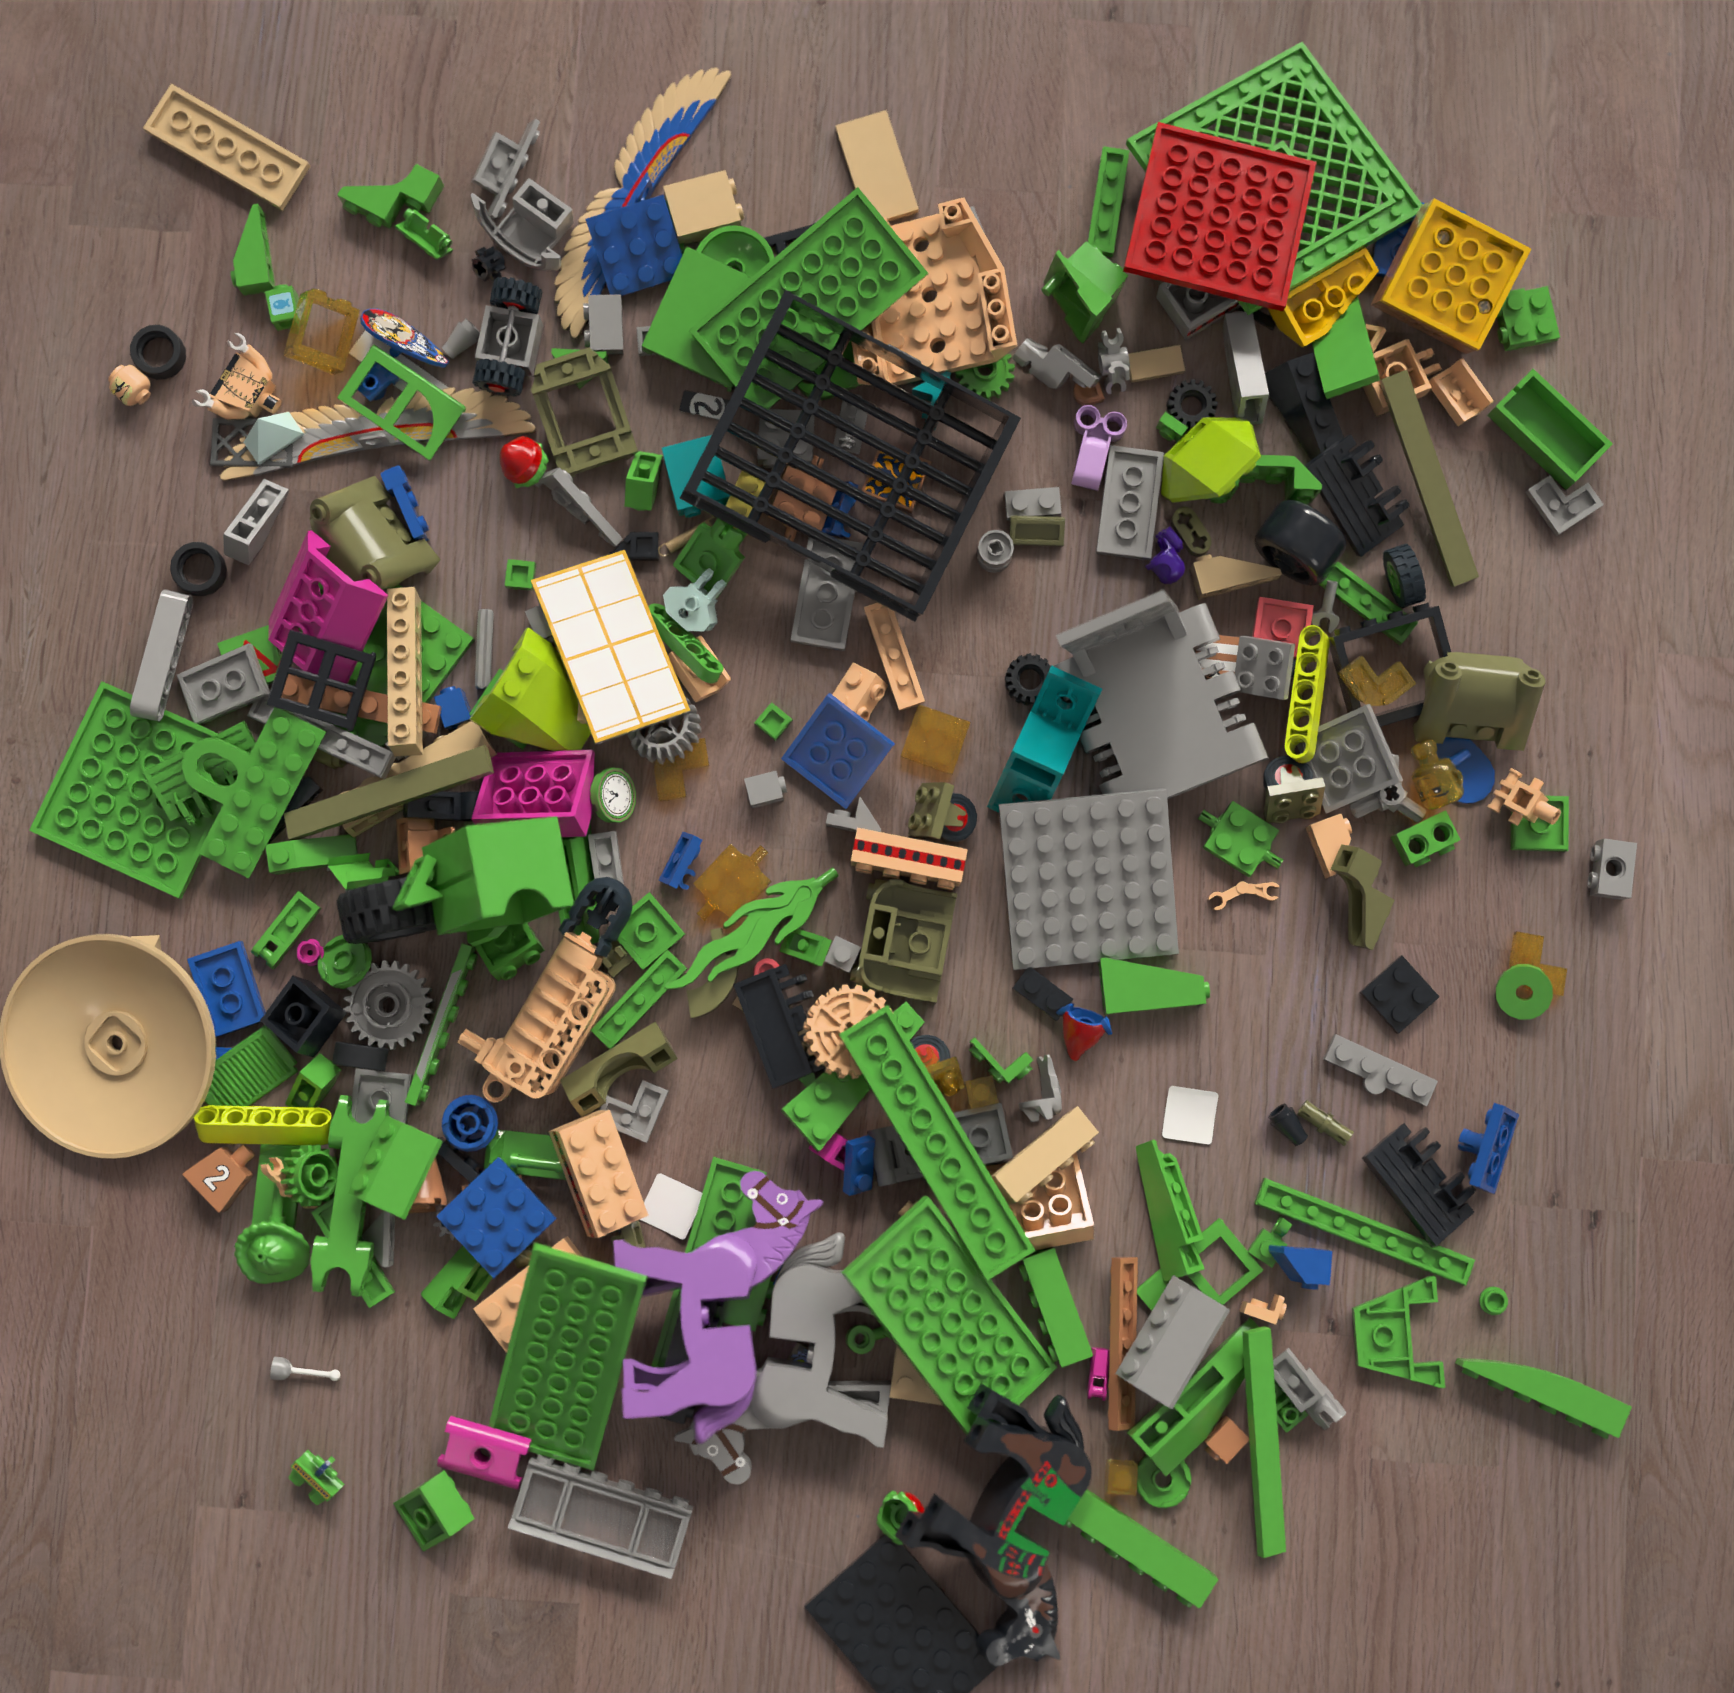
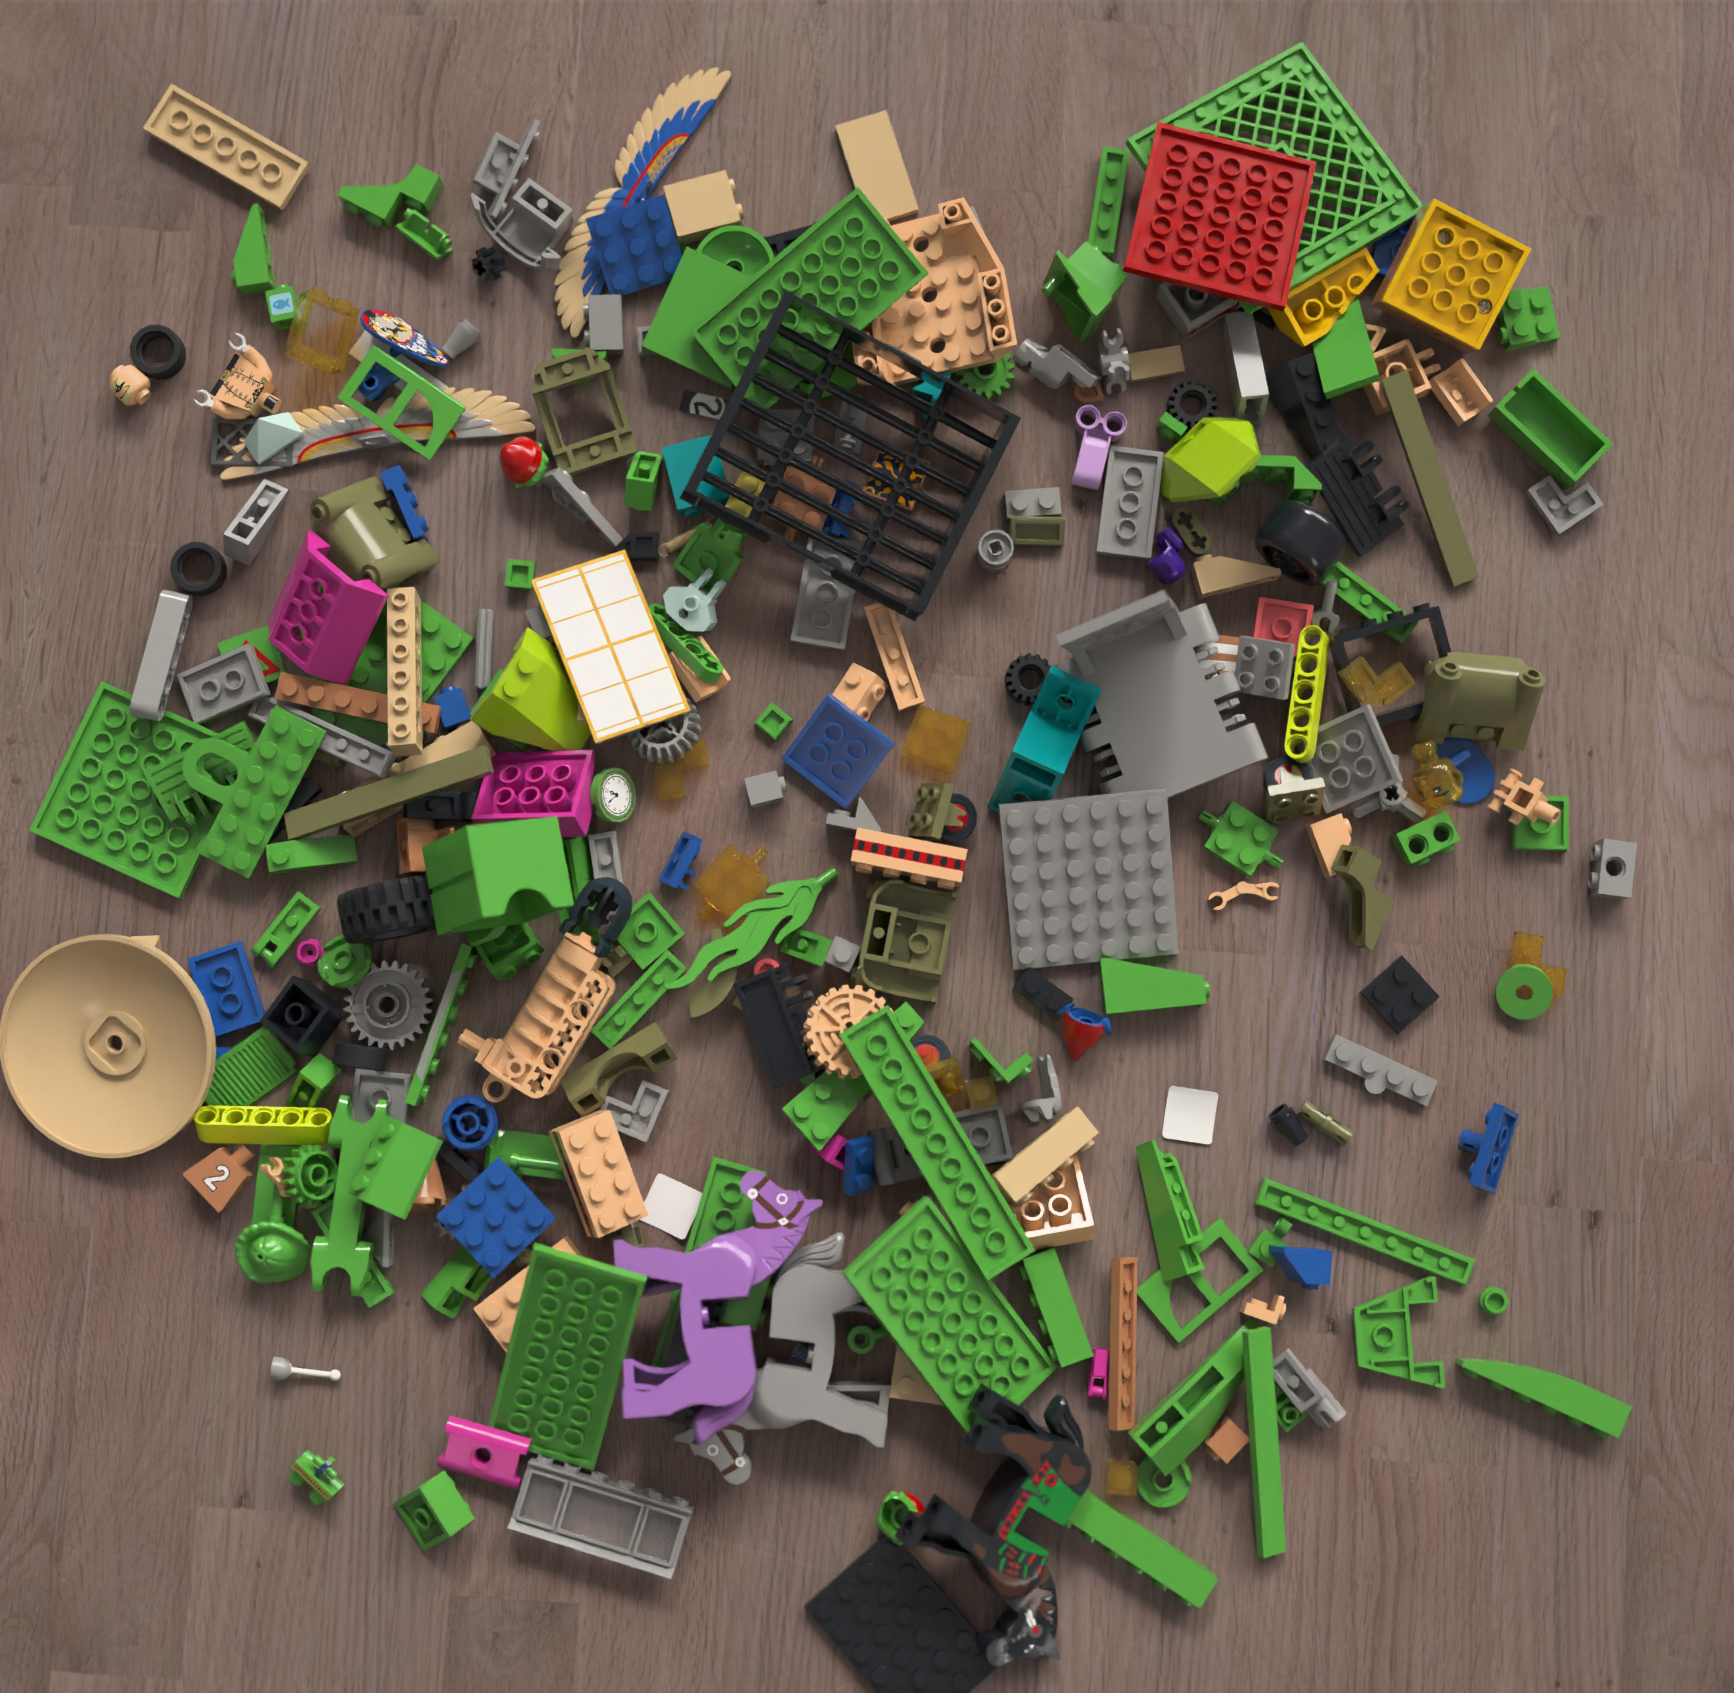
(321, 679): black window -> none
(357, 871): bright green piece -> none
(415, 887): bright green slope -> none
(508, 337): brick -> none
(1172, 1342): light grey slope -> none
(1404, 575): black wheel -> none
(1416, 1185): black hinge -> none

